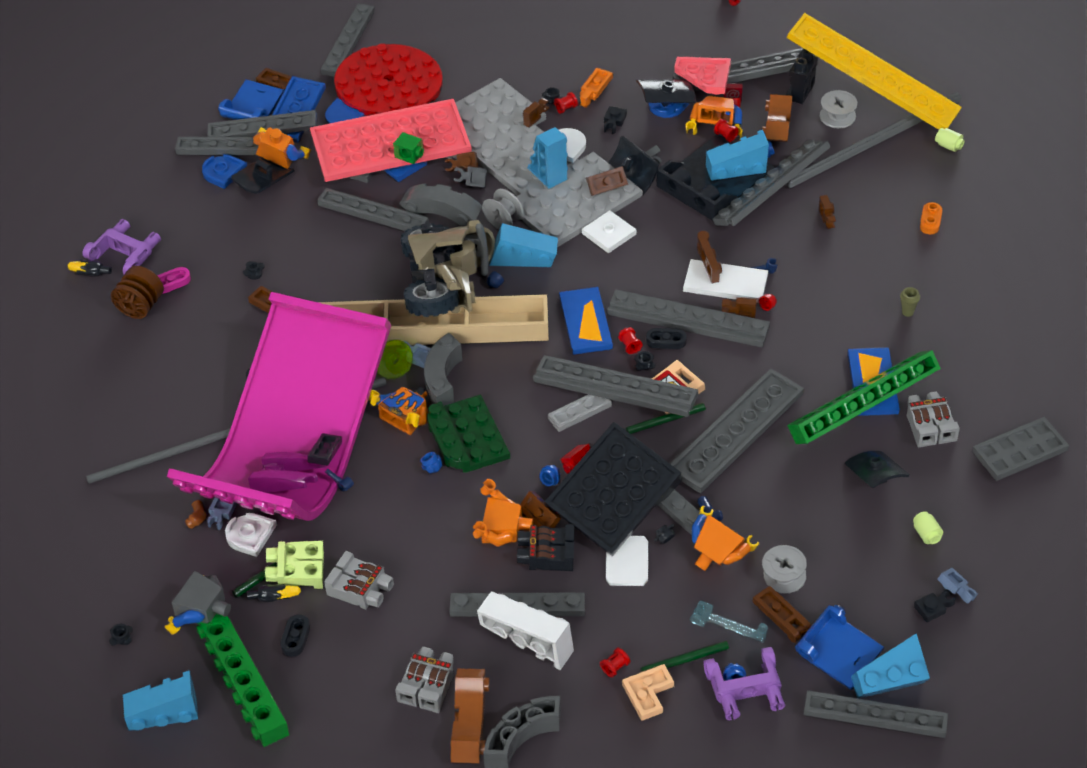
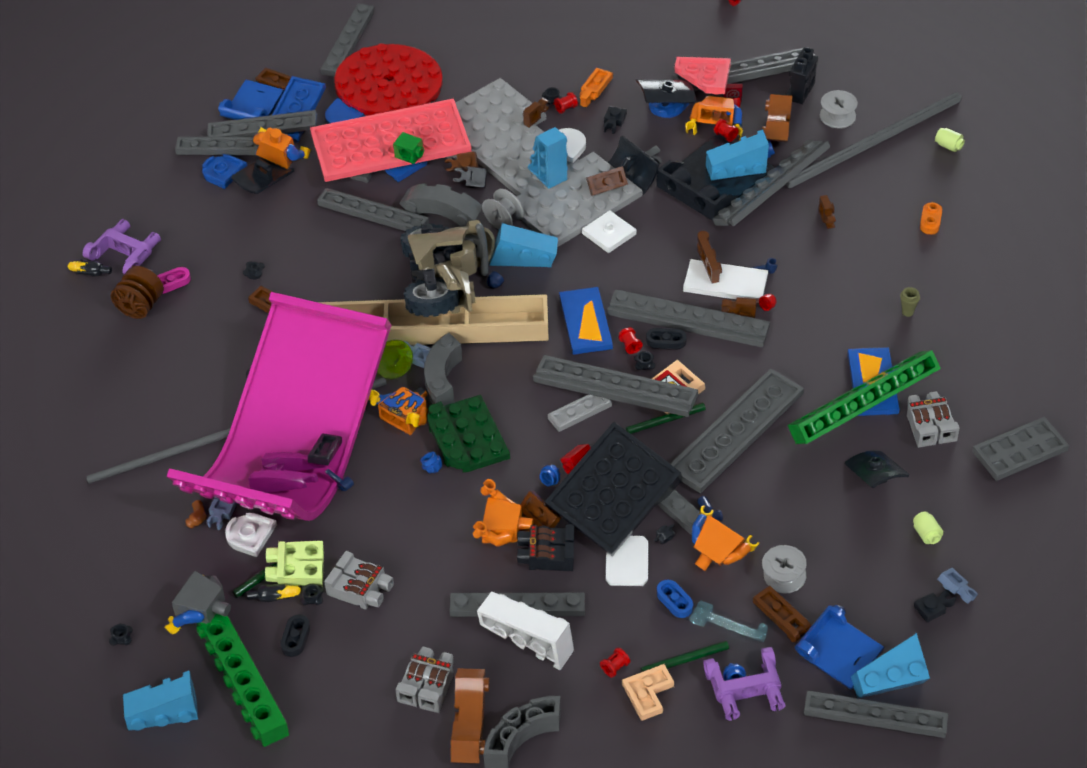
(312, 589): none -> black plate
(676, 599): none -> blue plate
(873, 72): yellow plate -> none

